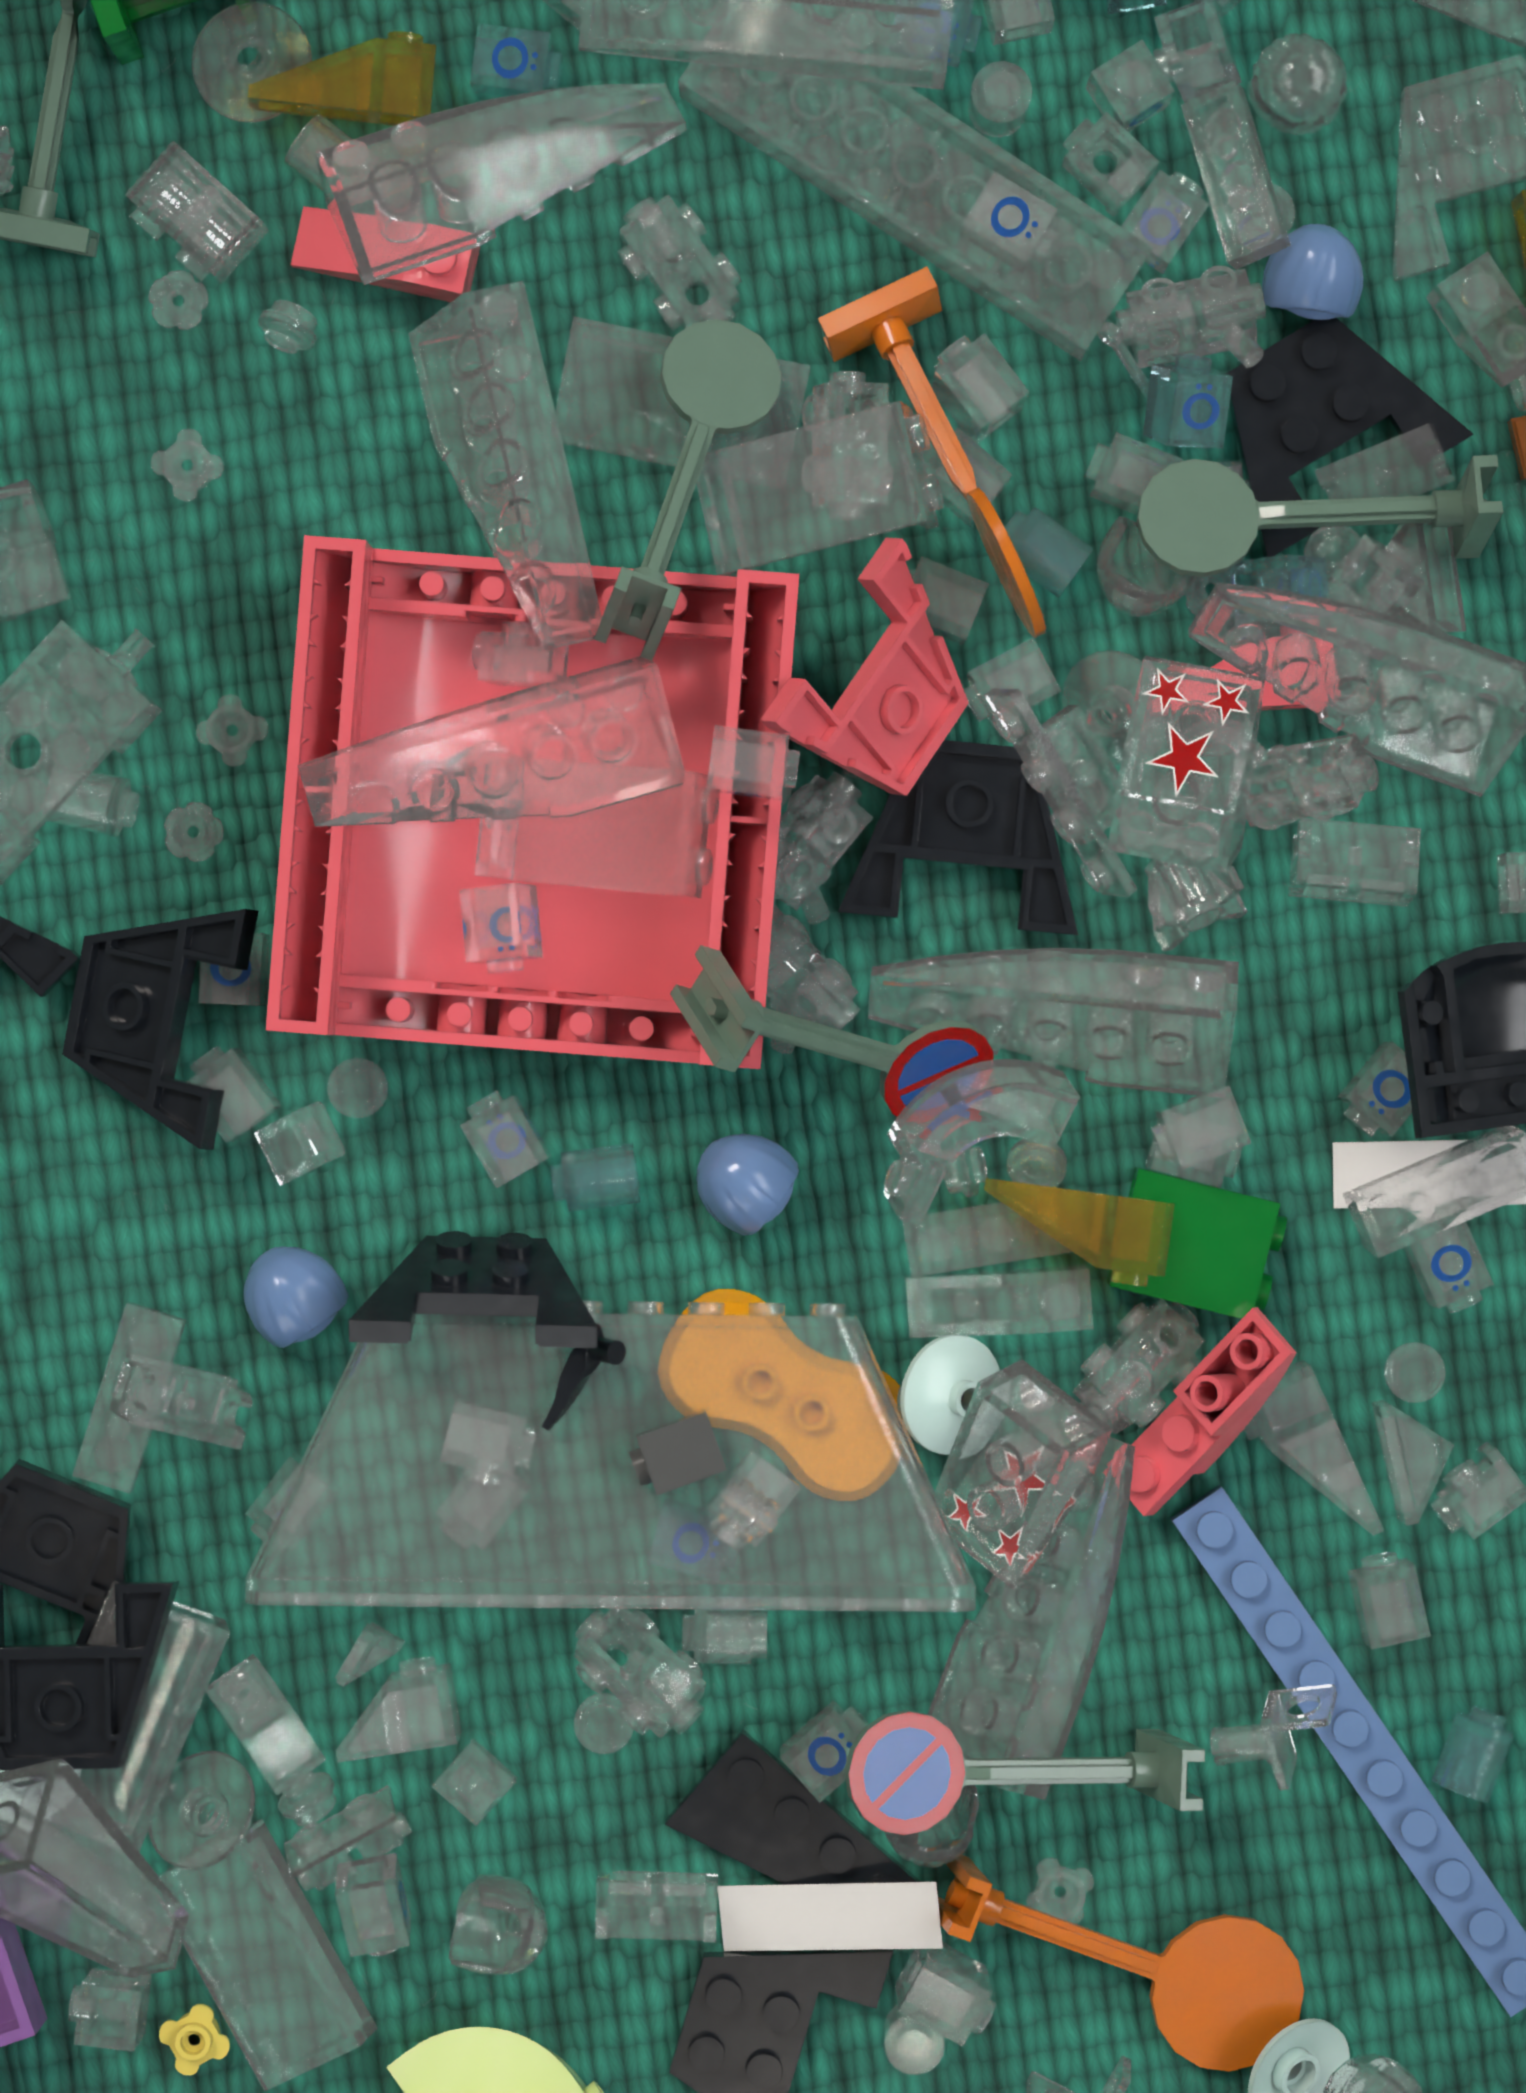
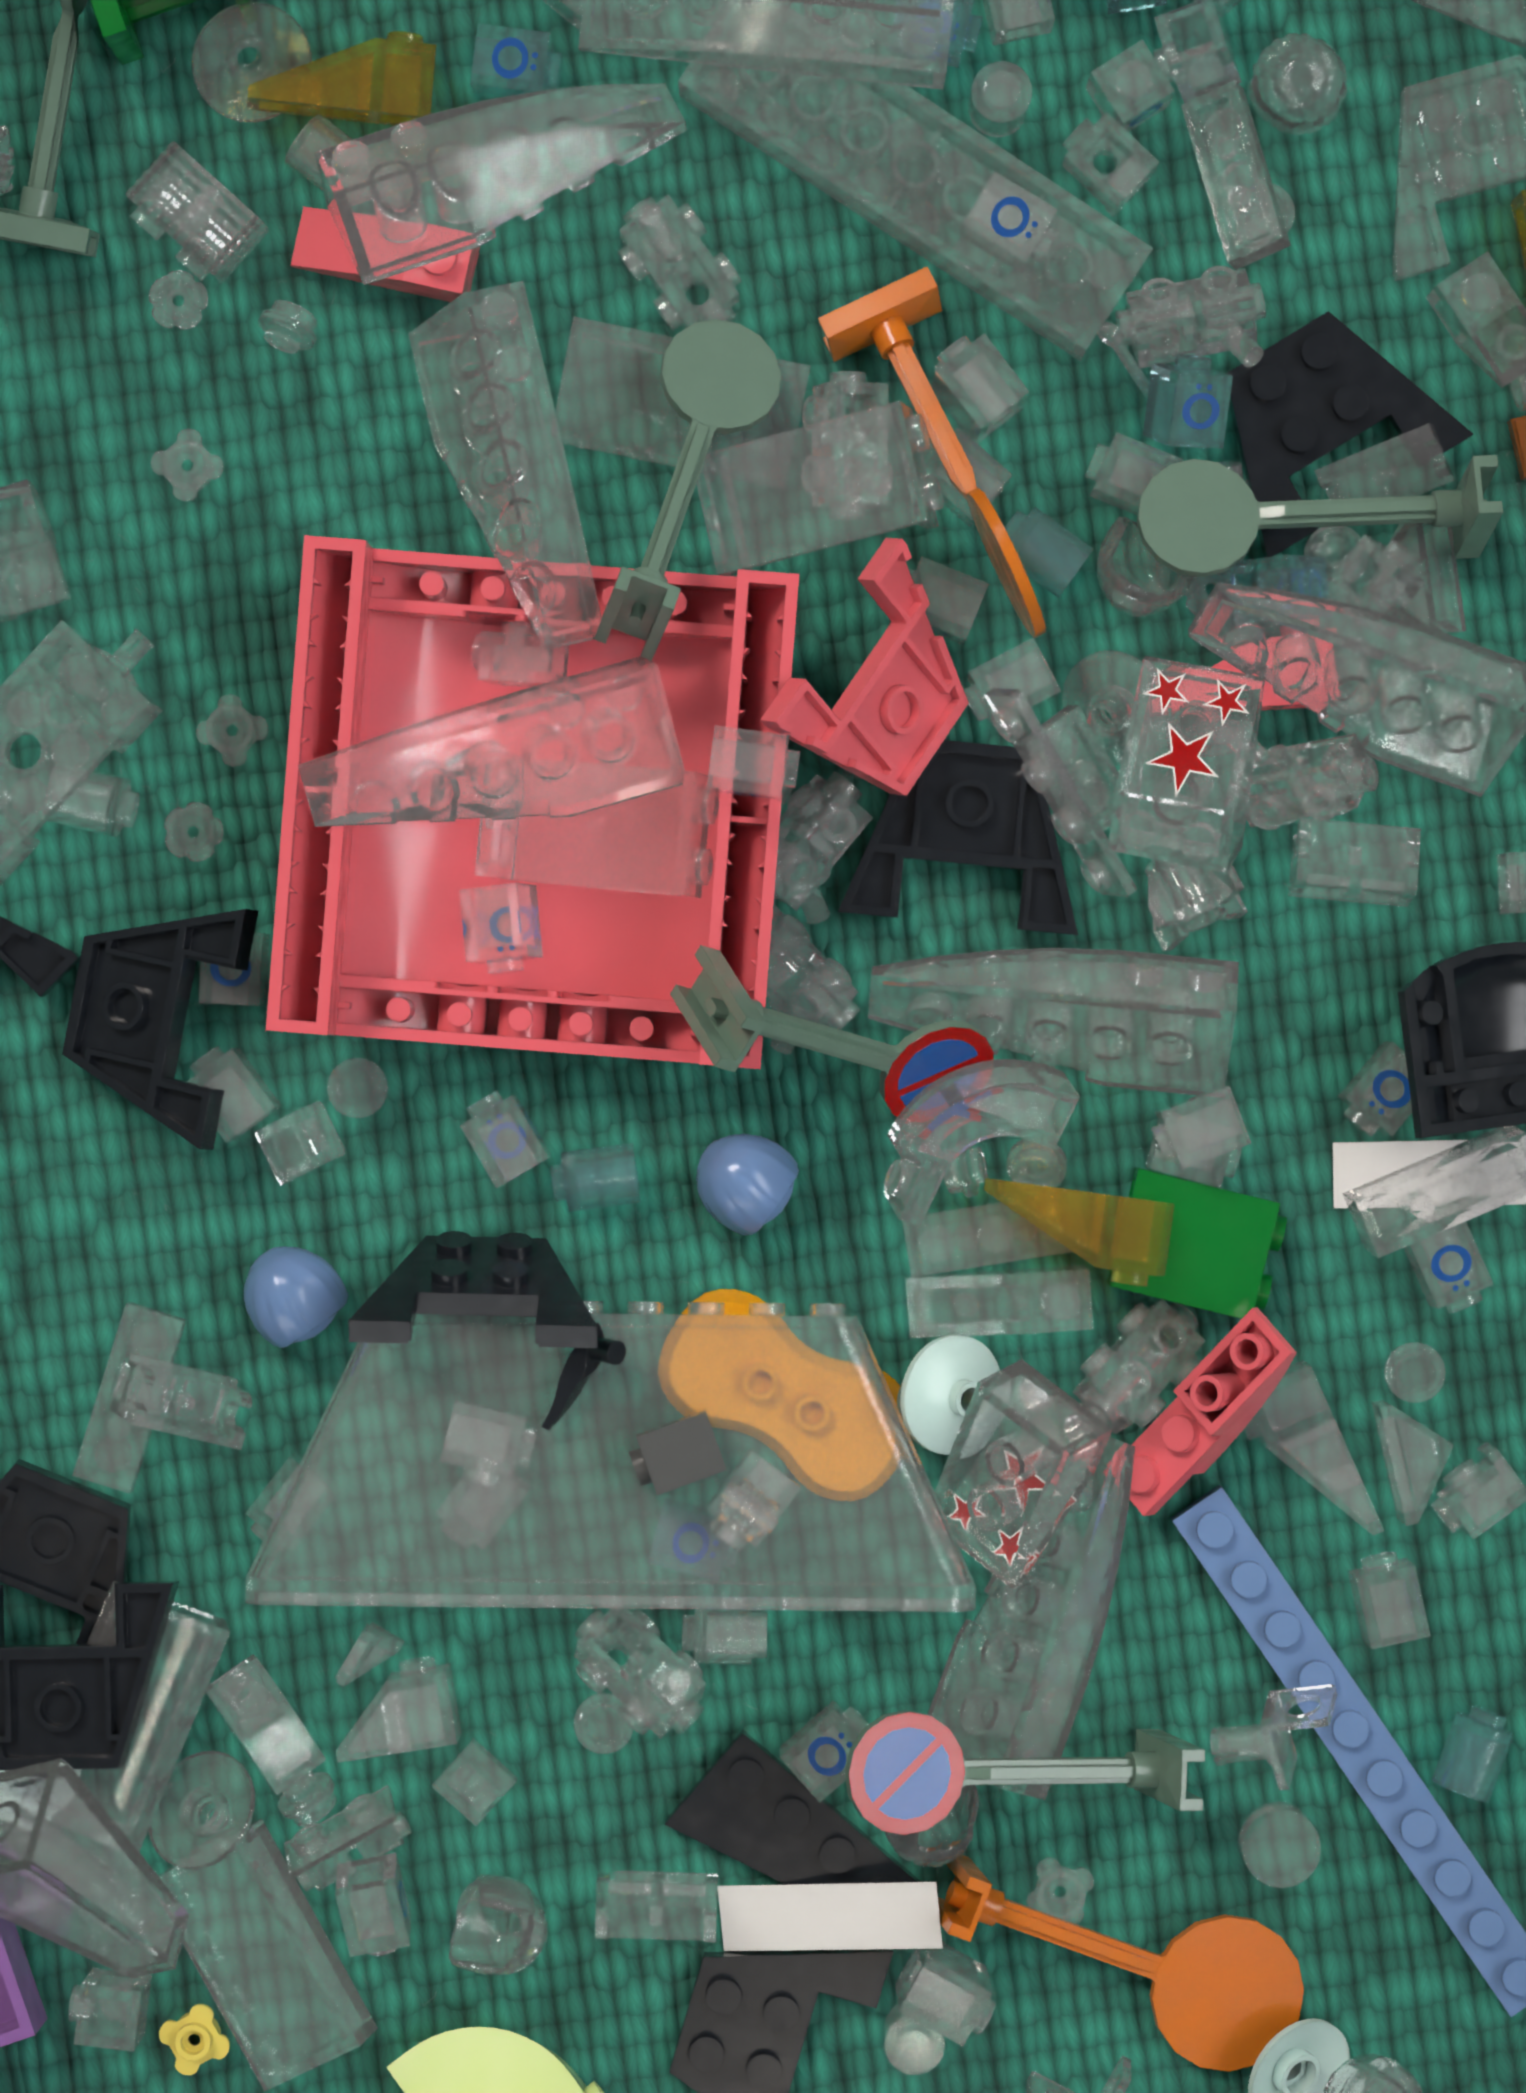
(1166, 216): clear brick -> none
(1279, 1844): none -> clear piece
(1315, 275): medium blue hair -> none

